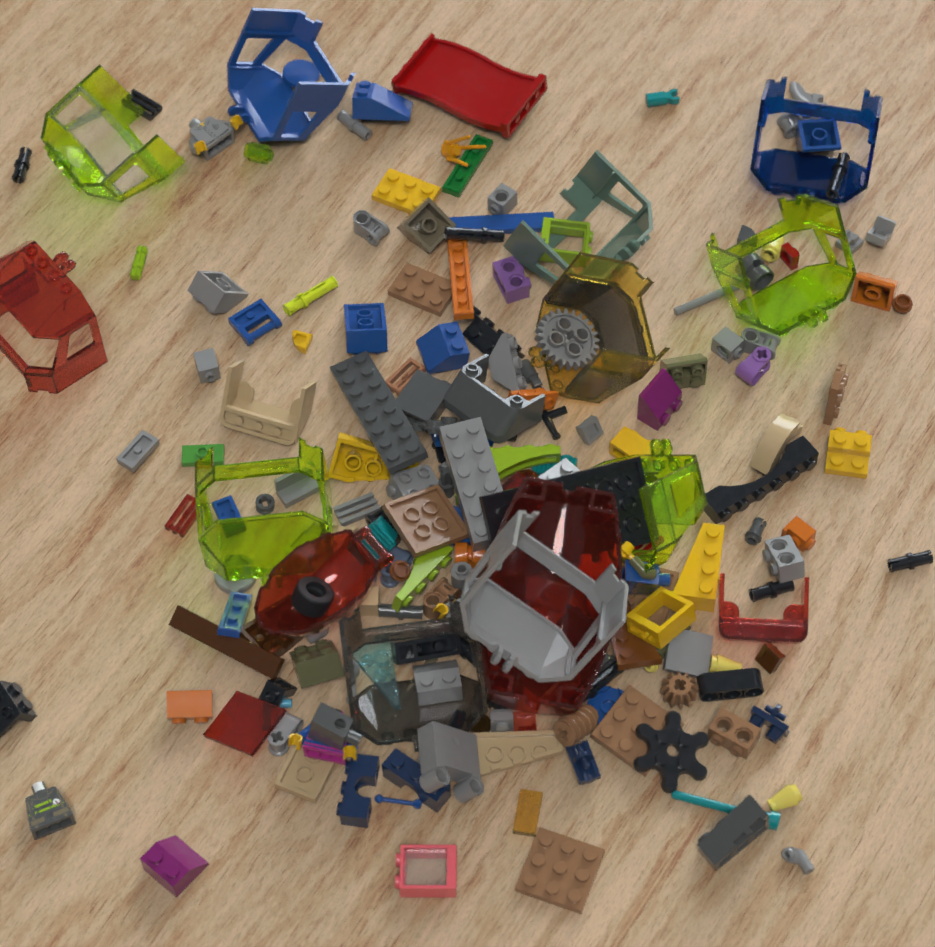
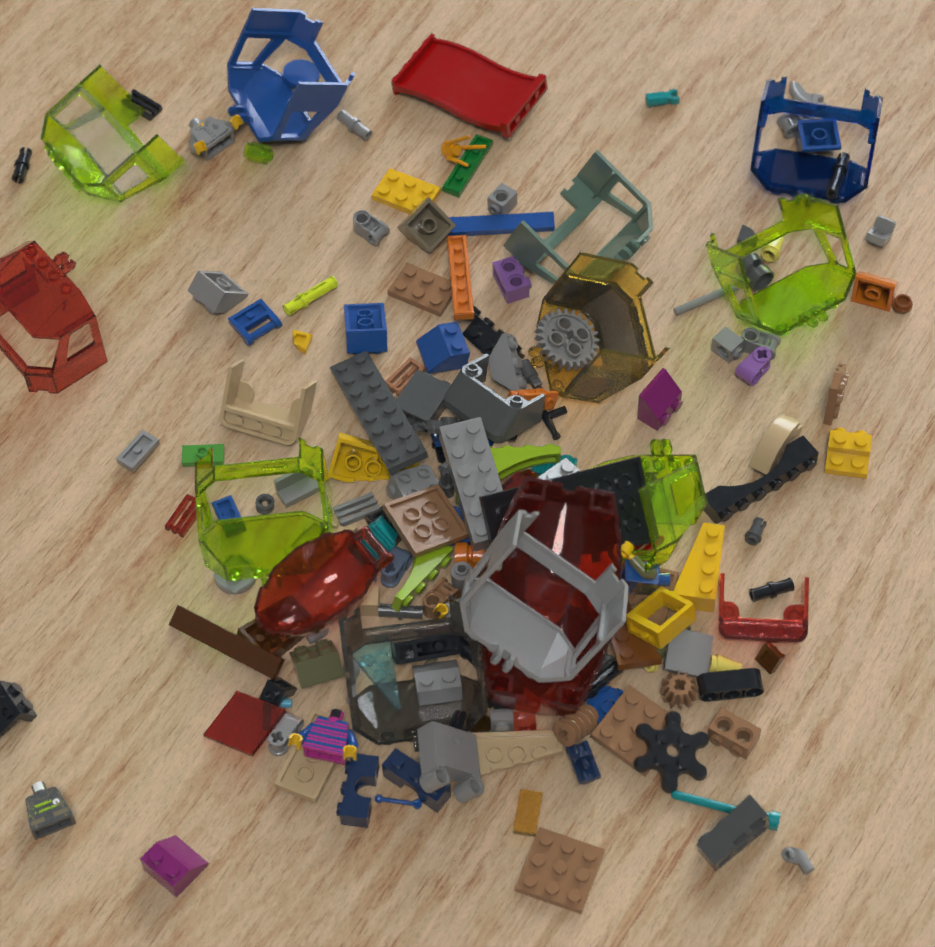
(138, 263): lime axle -> none
(190, 705): orange brick -> none
(207, 365): light grey brick -> none
(234, 614): tile -> none
(312, 597): black tyre -> none
(333, 728): dark grey torso -> none
(378, 103): blue slope -> none
(399, 570): dark orange plate -> none
(425, 870): window -> none
(496, 235): black pin -> none
(568, 228): lime window -> none
(589, 430): light grey tile -> none
(628, 443): yellow brick -> none
(686, 370): olive slope -> none
(777, 728): dark blue hips -> none
(784, 559): light grey brick -> none
(785, 798): light yellow cone -> none
(790, 256): red plate -> none
(801, 533): orange brick -> none
(854, 241): light grey tile -> none
(910, 561): black pin -> none

